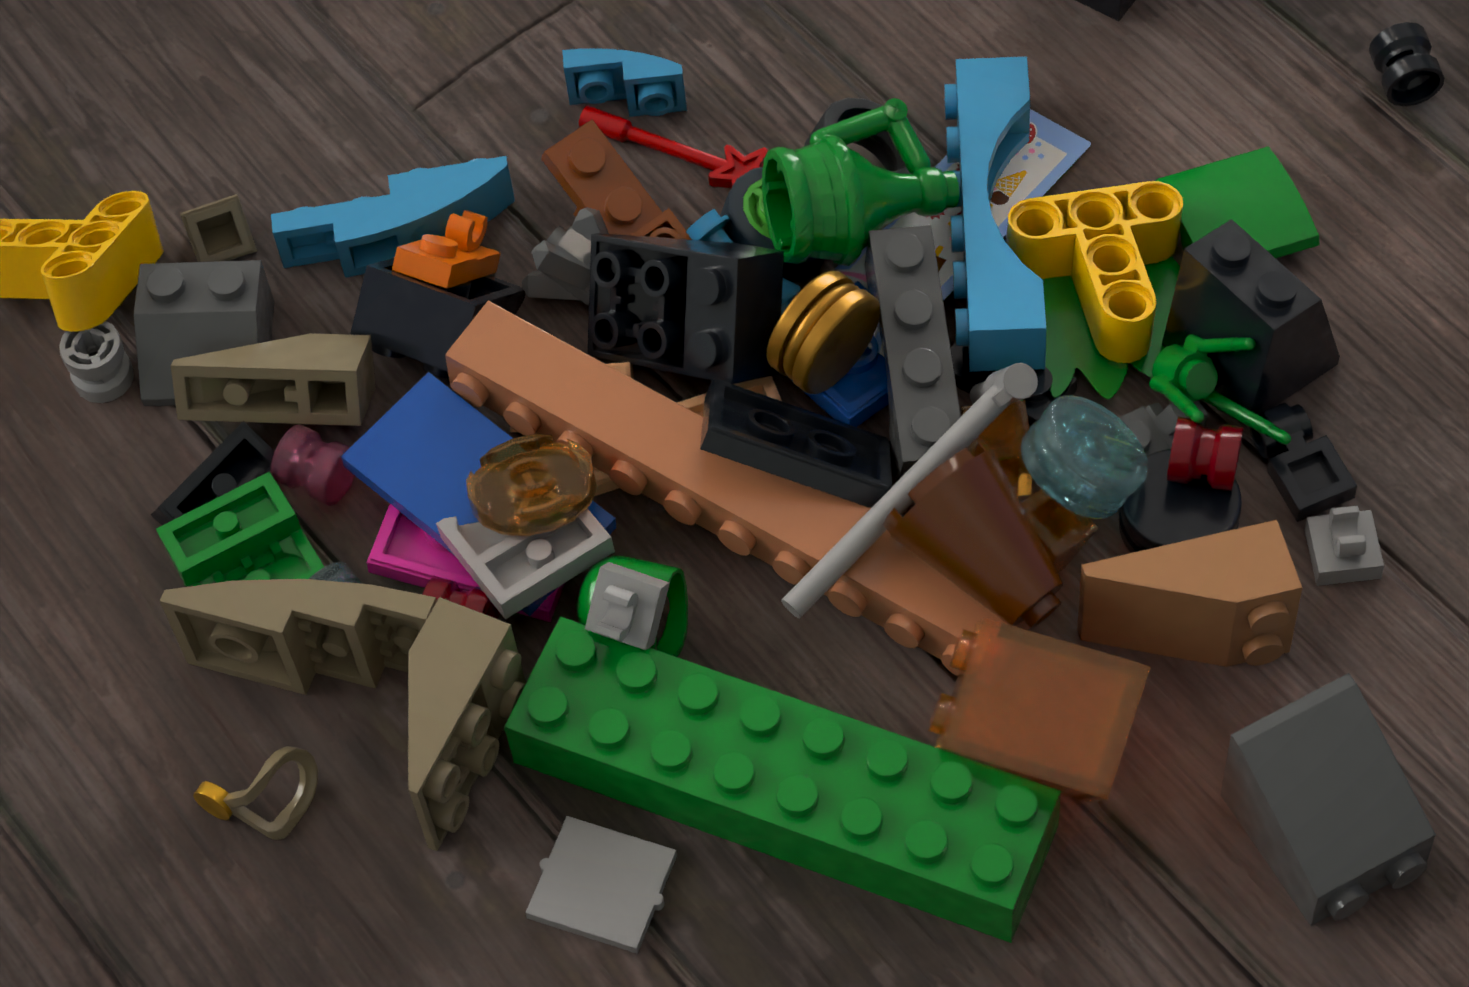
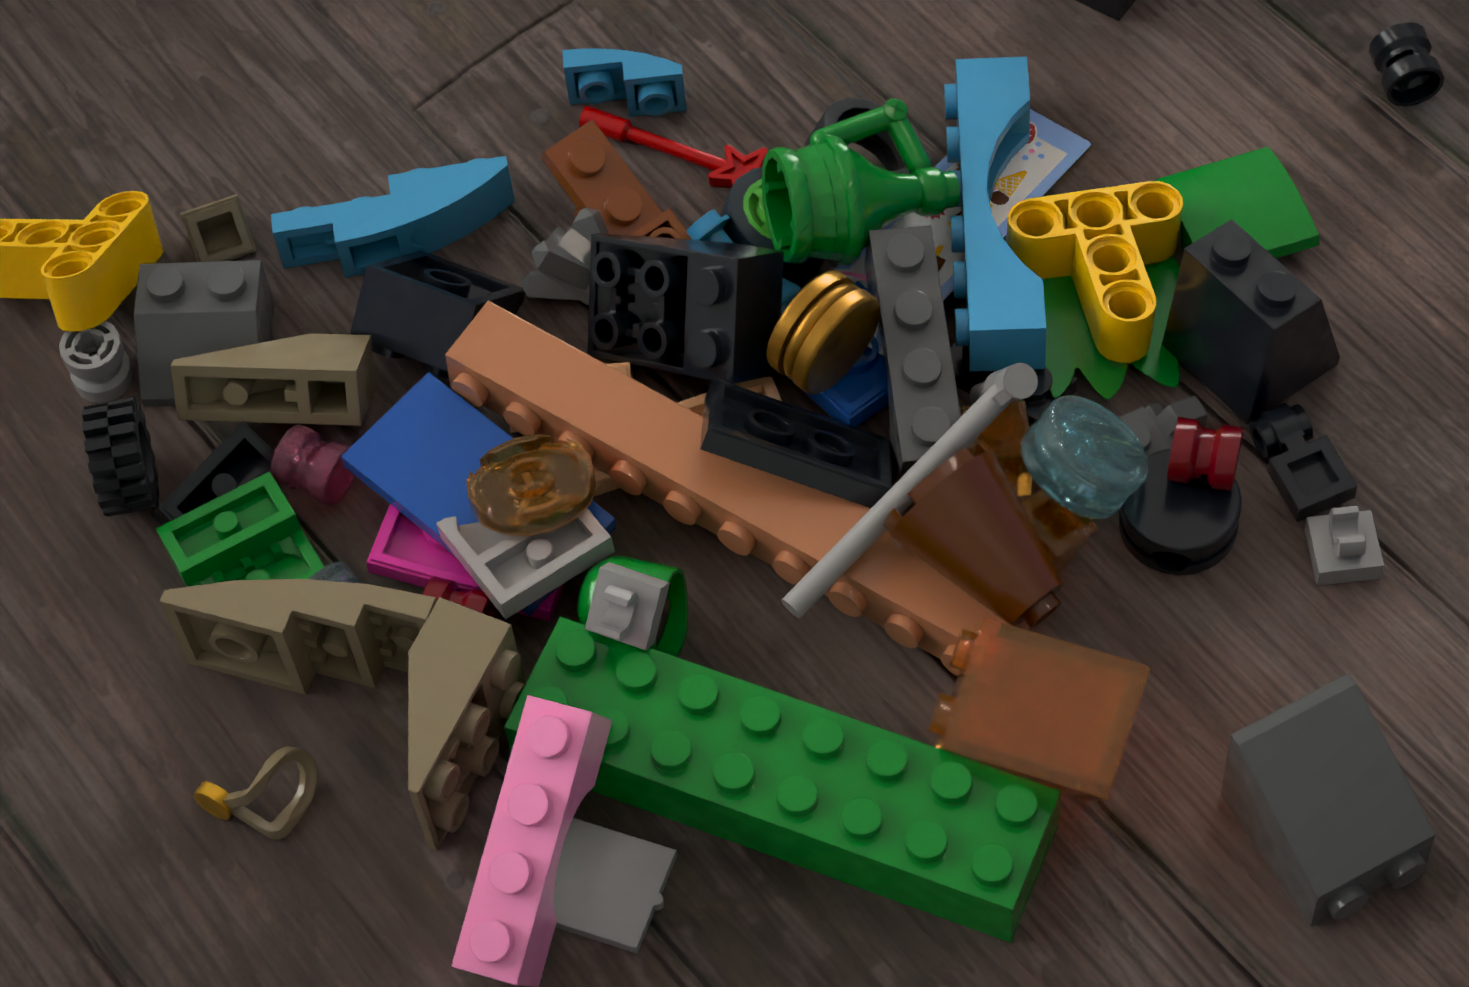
(120, 456): none -> black tyre
(452, 257): orange plate -> none
(513, 893): none -> bright pink arch
(1189, 375): green plant -> none
(1197, 599): medium nougat slope -> none

